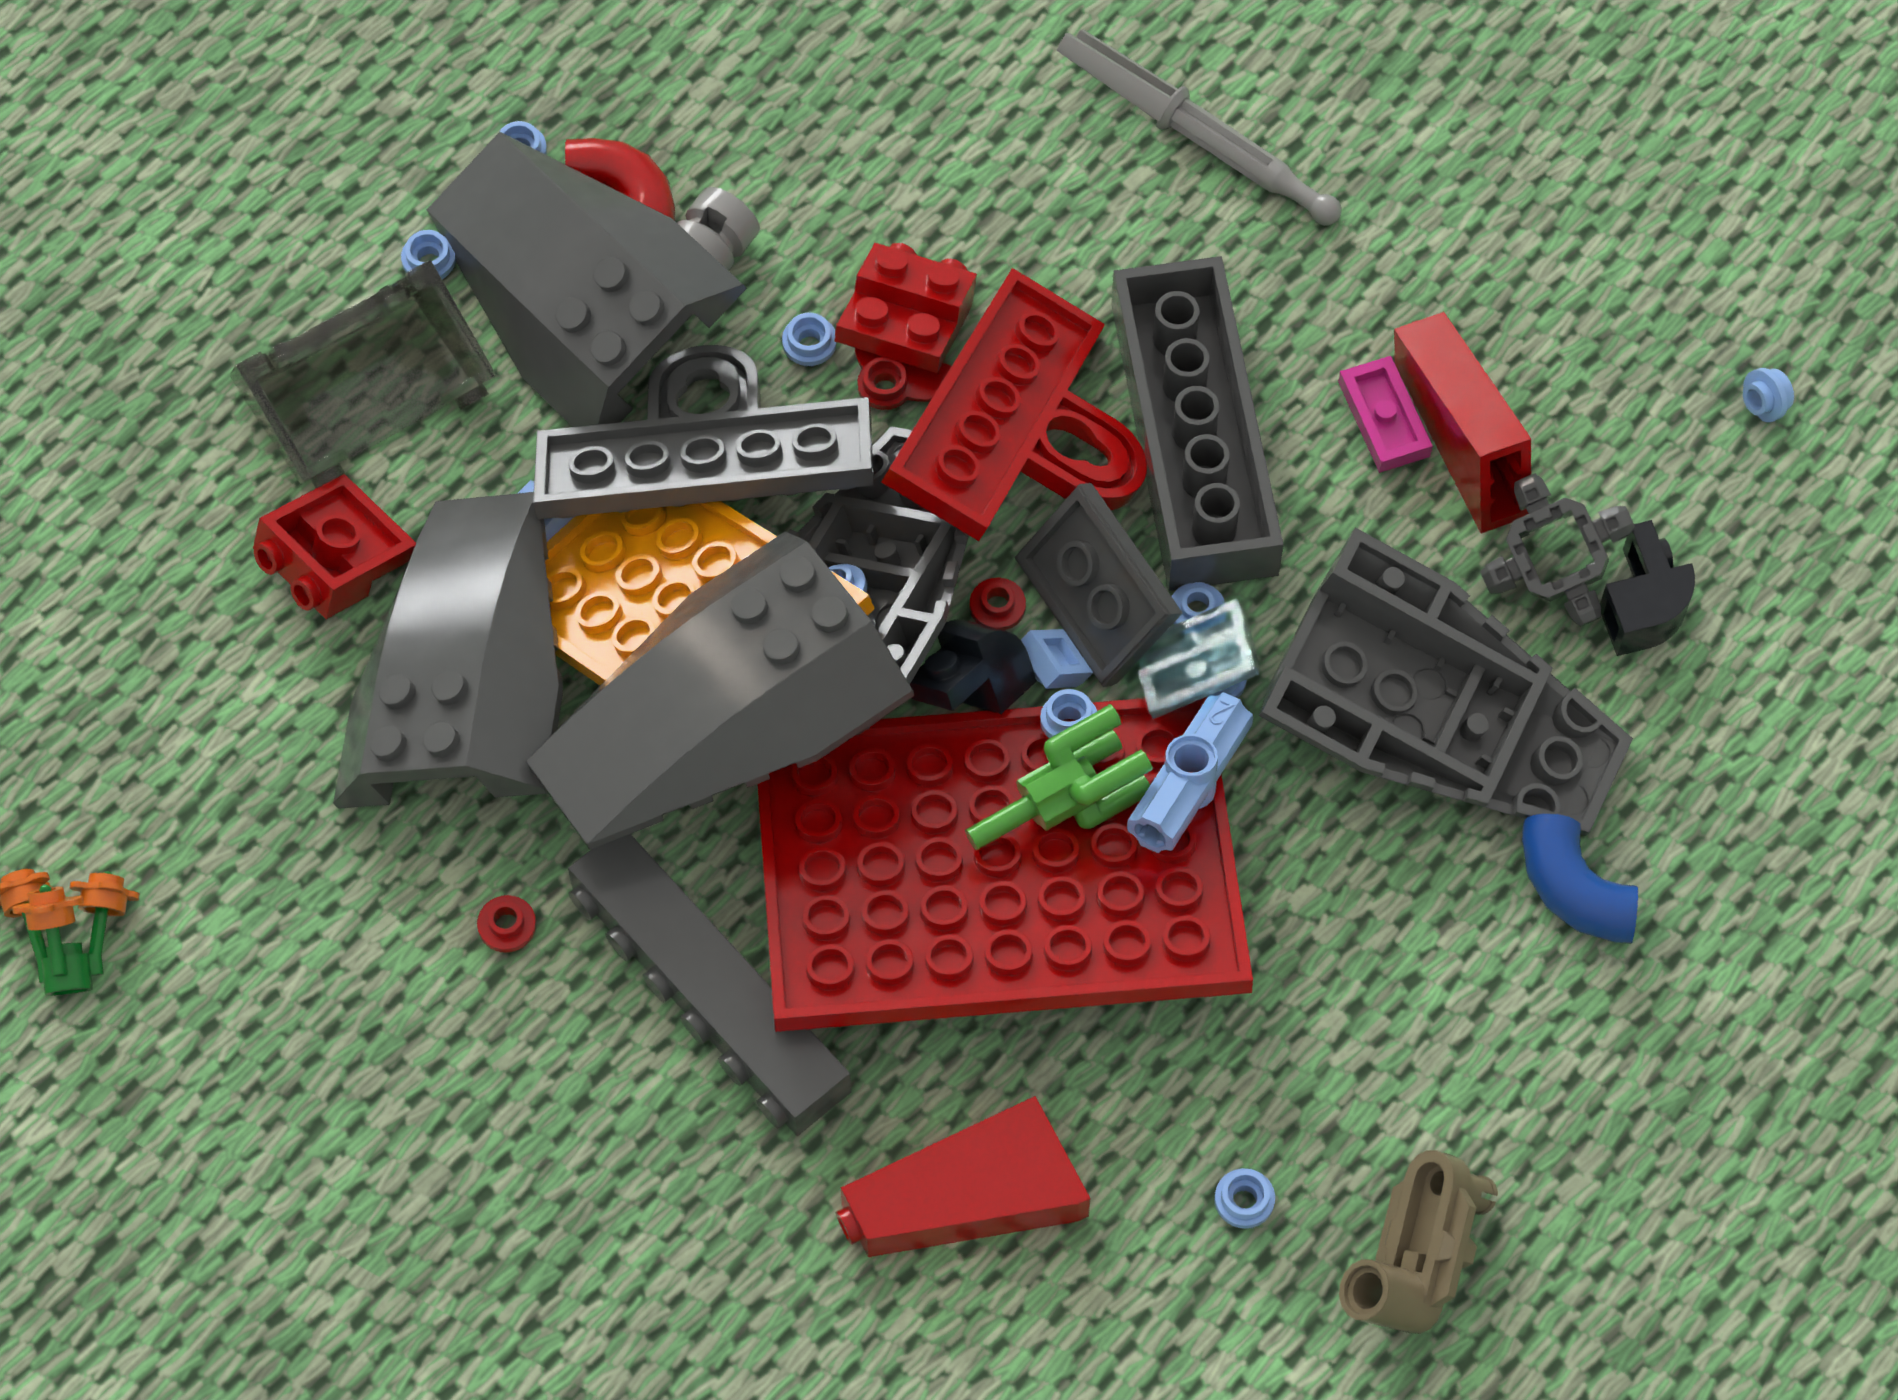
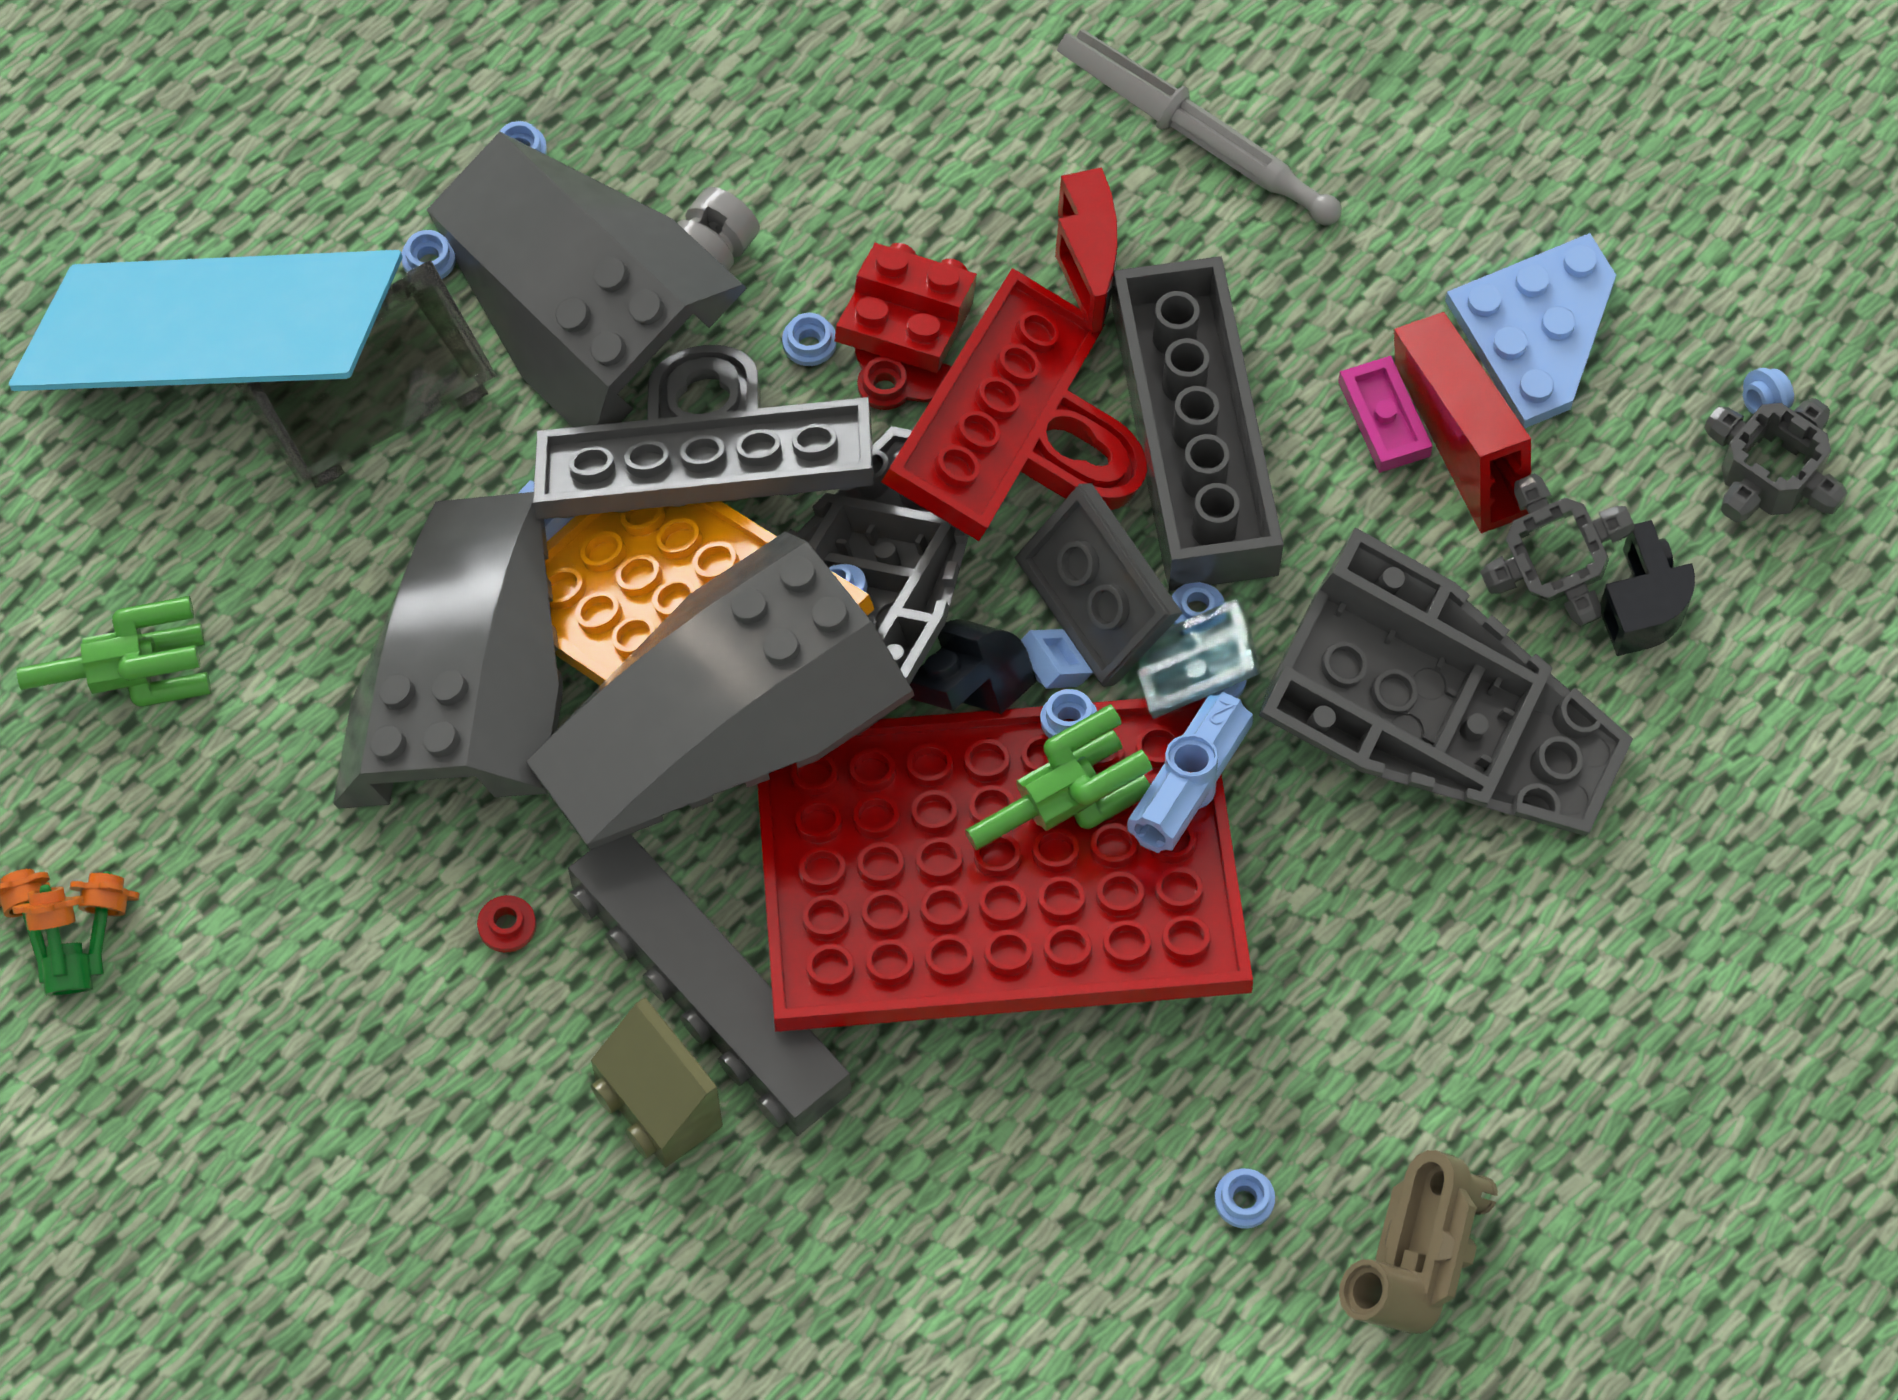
(131, 658): none -> bright green plant
(208, 321): none -> medium azure piece
(330, 546): red plate -> none
(623, 170): red cylinder -> none
(655, 1086): none -> olive slope
(968, 1186): red slope -> none
(998, 617): red plate -> none
(1088, 242): none -> red slope
(1537, 324): none -> light blue plate
(1568, 884): blue cylinder -> none
(1750, 485): none -> dark grey piece

